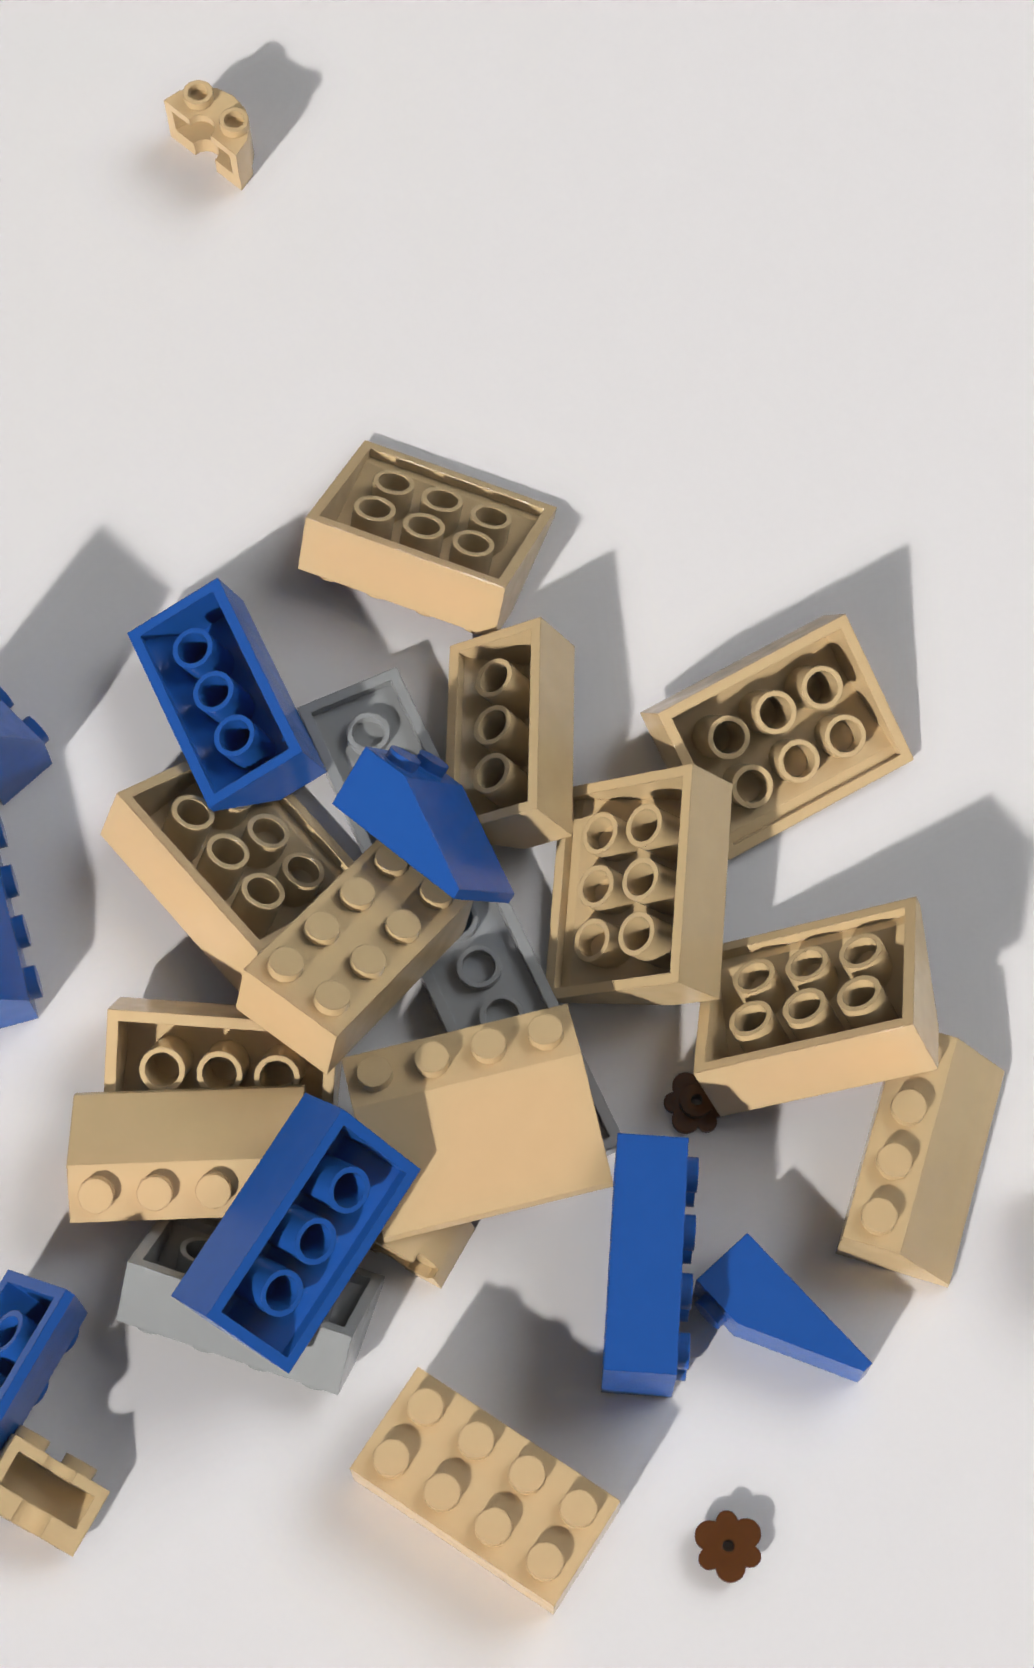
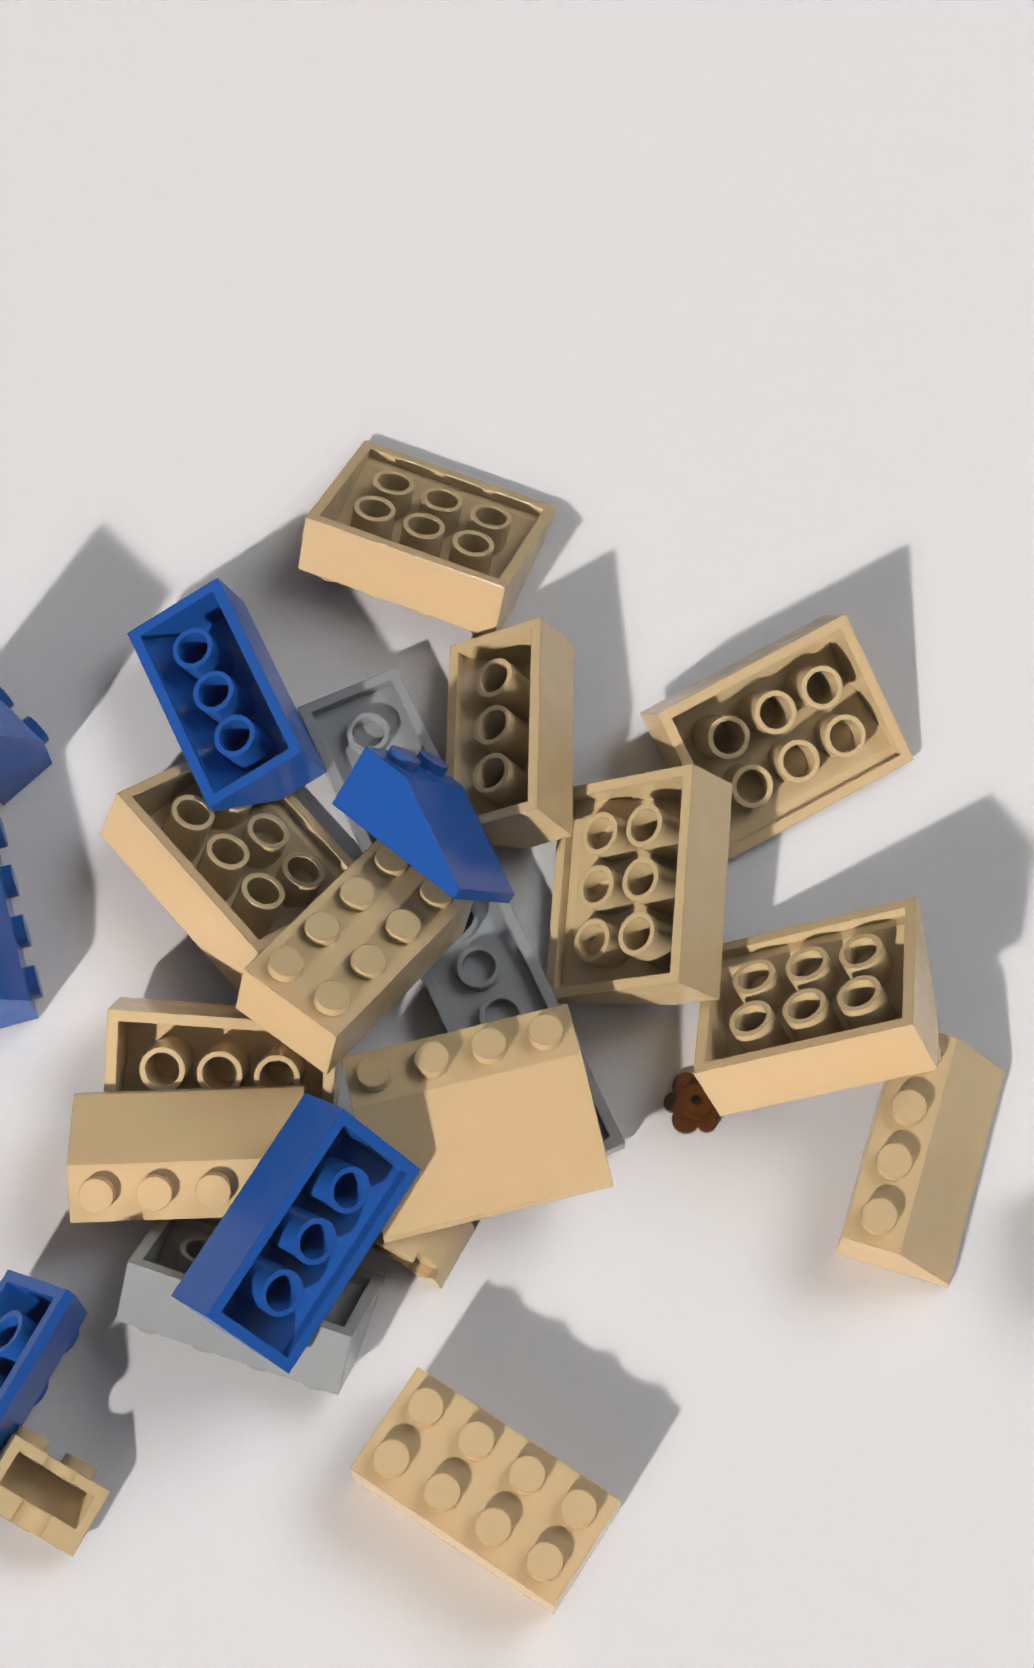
(213, 122): tan cylinder -> none
(646, 1257): blue brick -> none
(743, 1535): reddish brown plant -> none
(769, 1309): blue slope -> none

